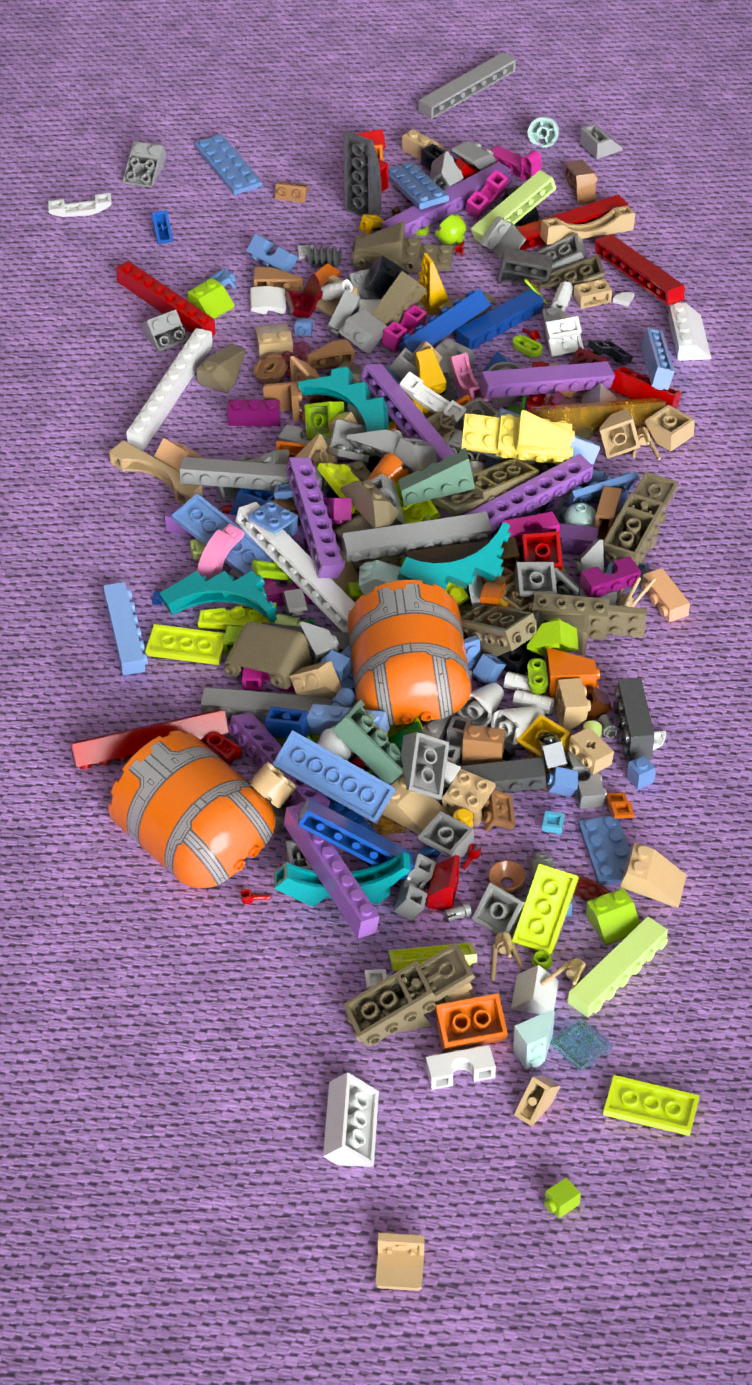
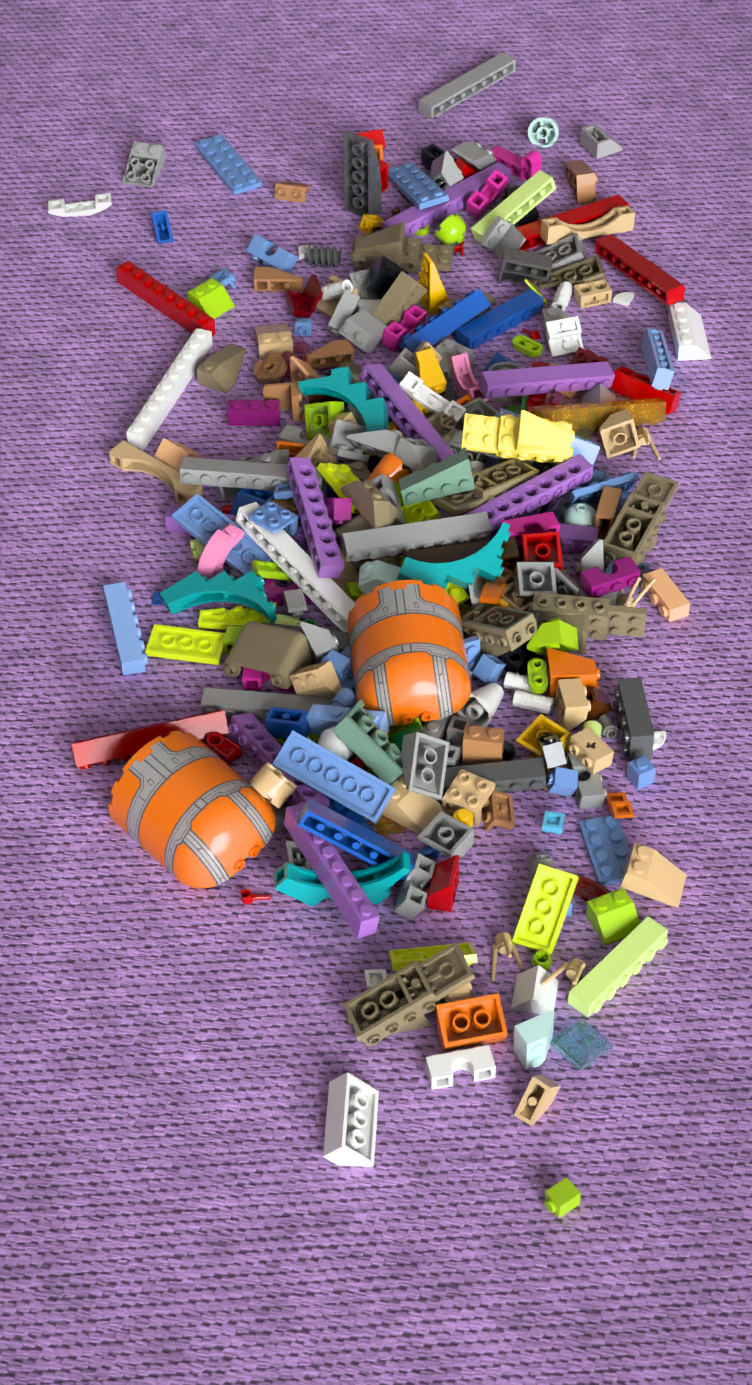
(165, 331): light grey slope -> none
(267, 298): white slope -> none
(325, 272): orange slope -> none
(400, 1261): tan bracket -> none
(414, 141): tan slope -> none
(451, 772): white tile -> none
(458, 912): light grey pin -> none
(472, 854): red hand -> none
(498, 910): light grey slope -> none
(507, 870): nougat piece -> none
(515, 721): white cone -> none
(609, 348): black plate -> none
(651, 1105): neon yellow plate -> none
(670, 427): tan slope -> none

